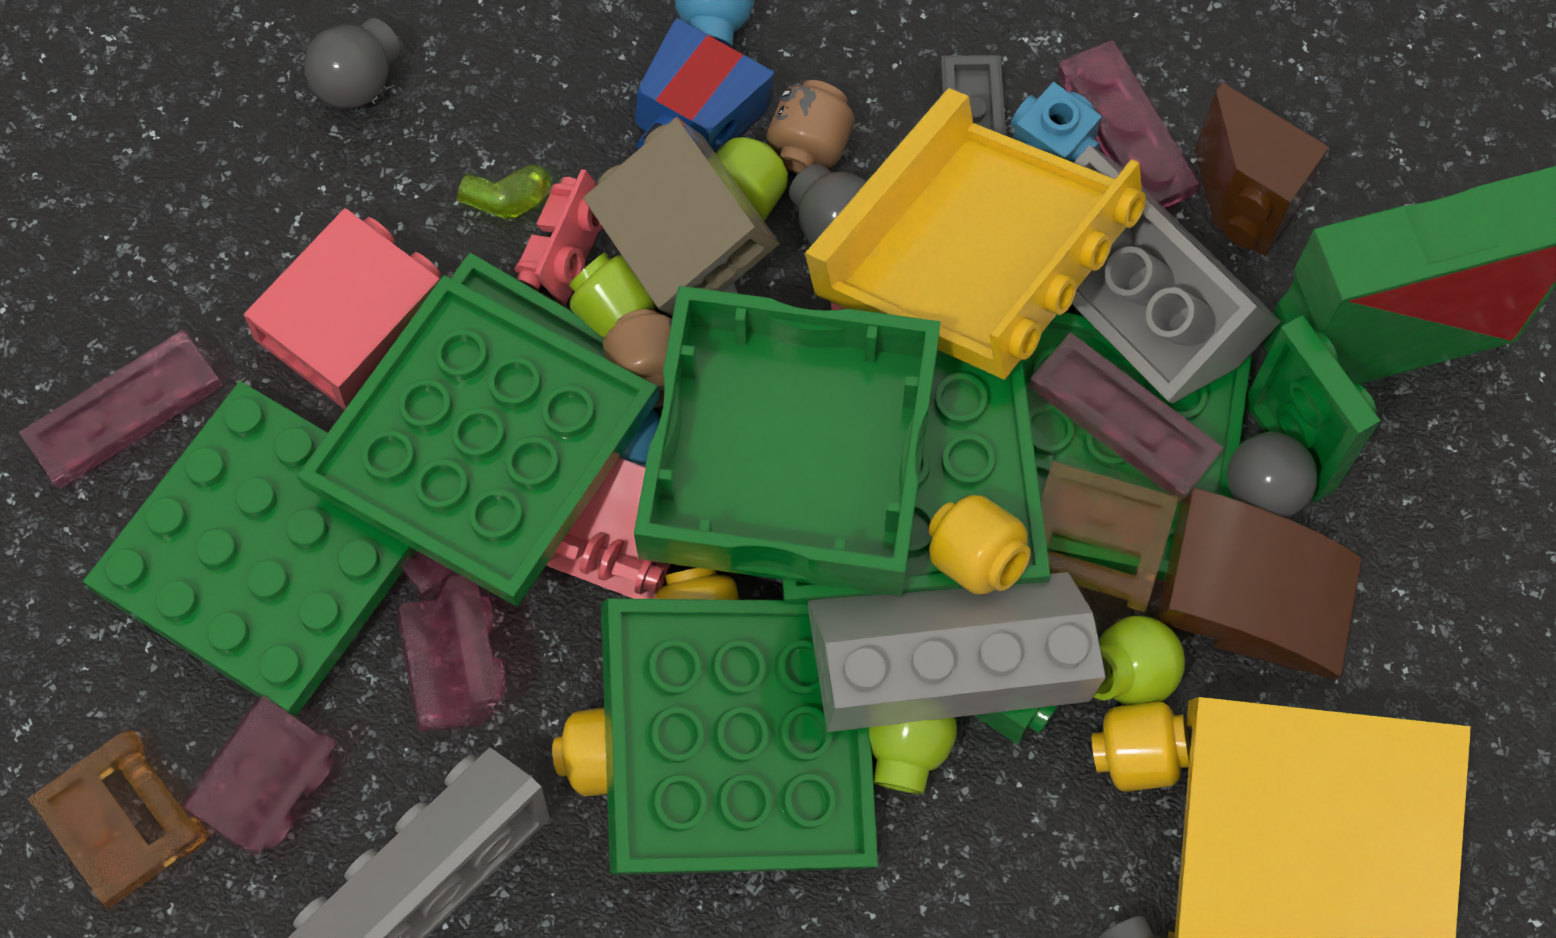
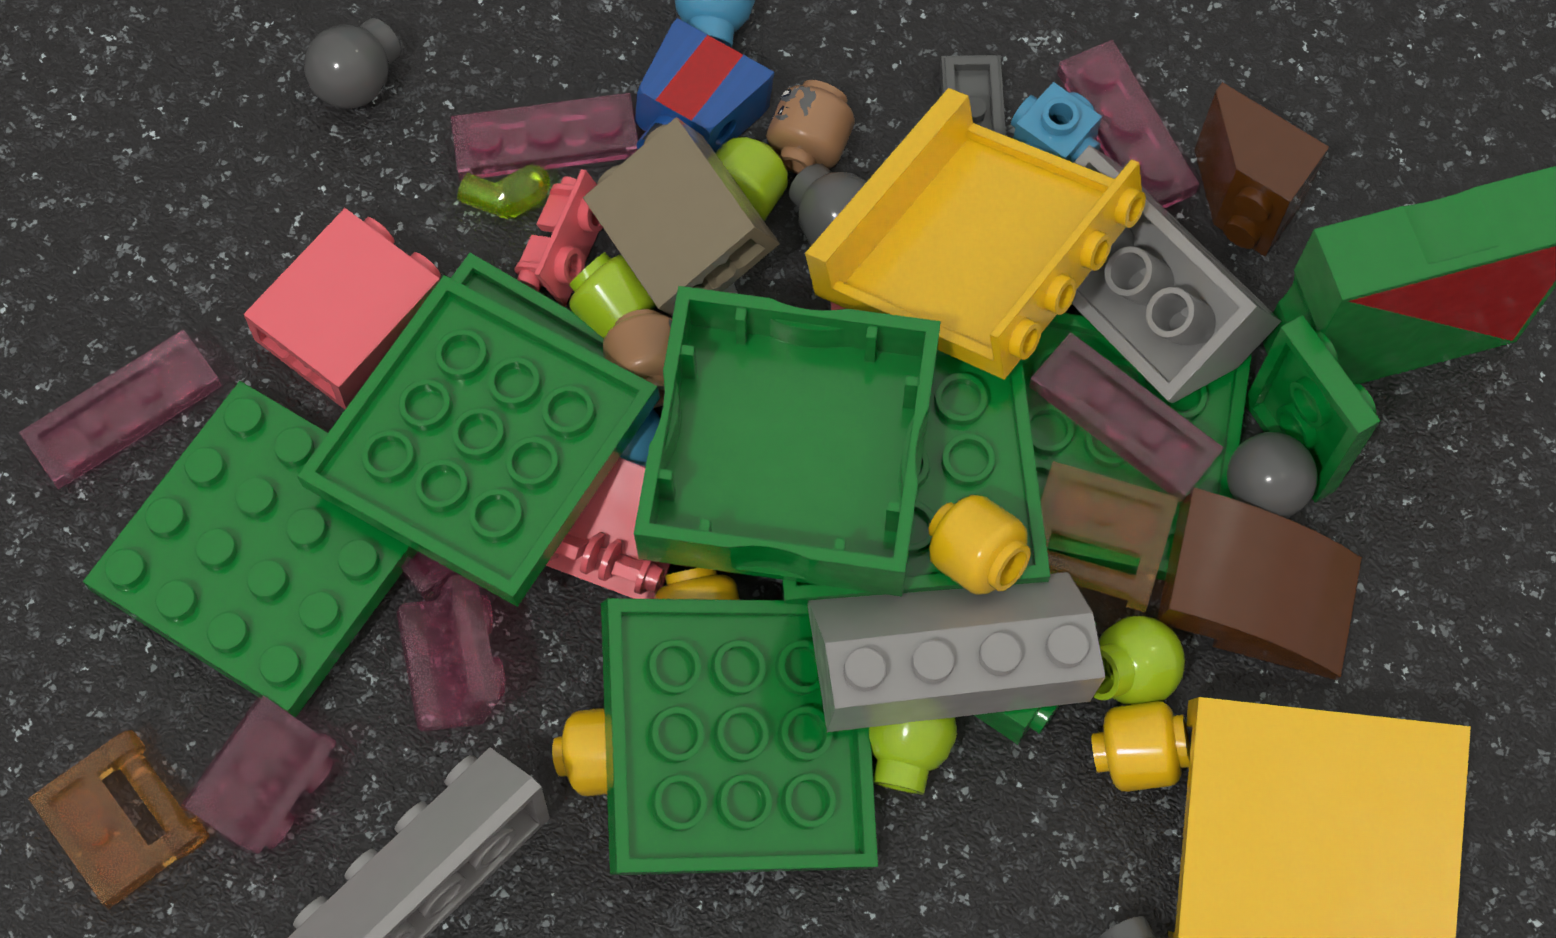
(545, 135): none -> clear pink plate

